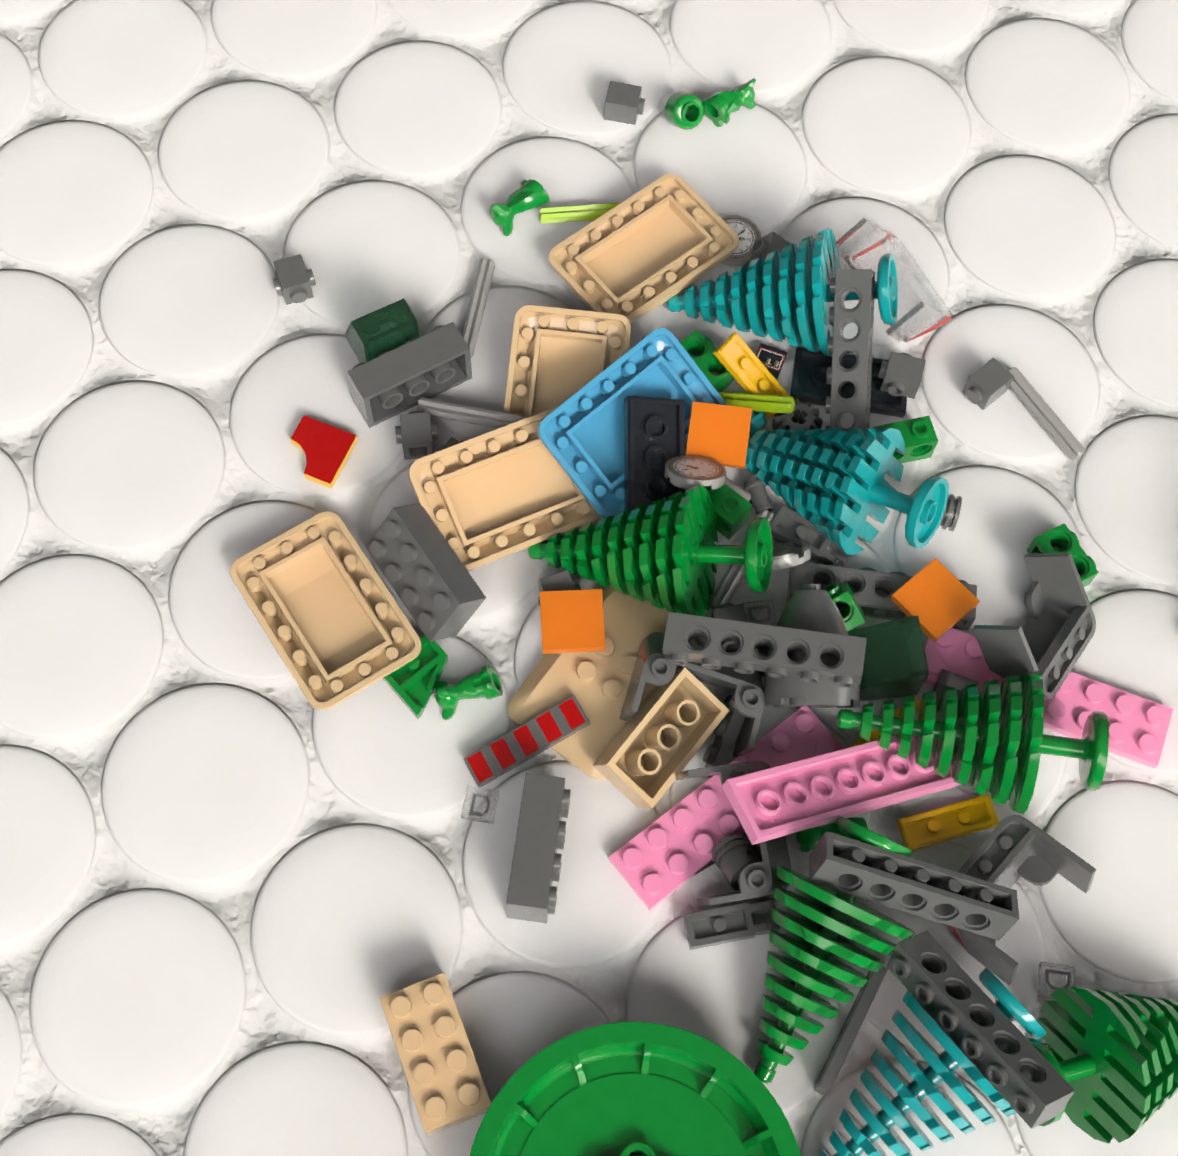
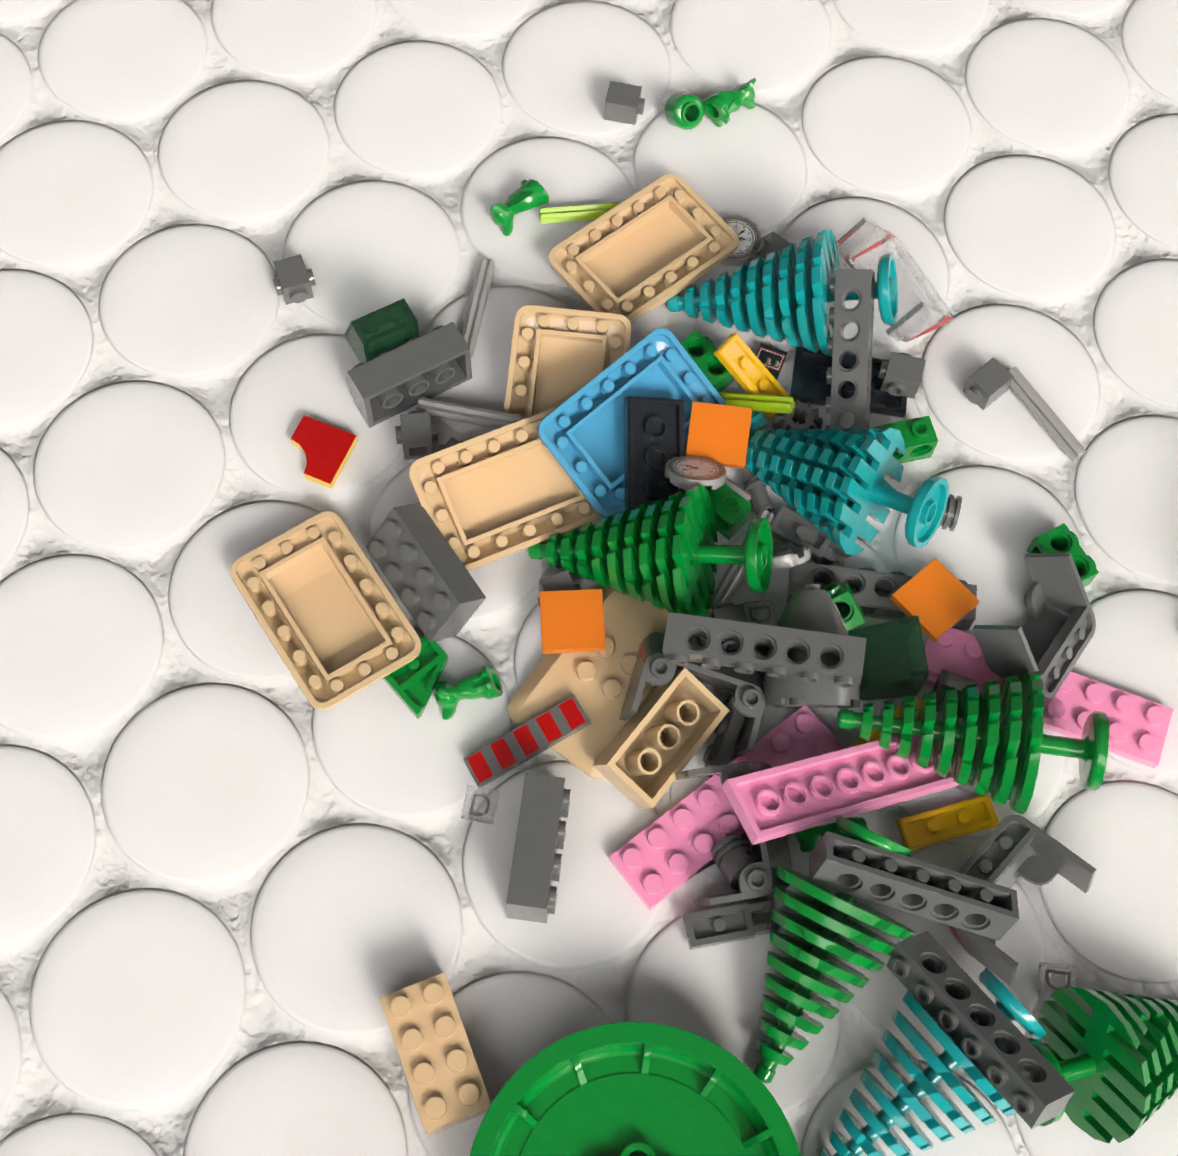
(849, 1032): dark grey tile -> none

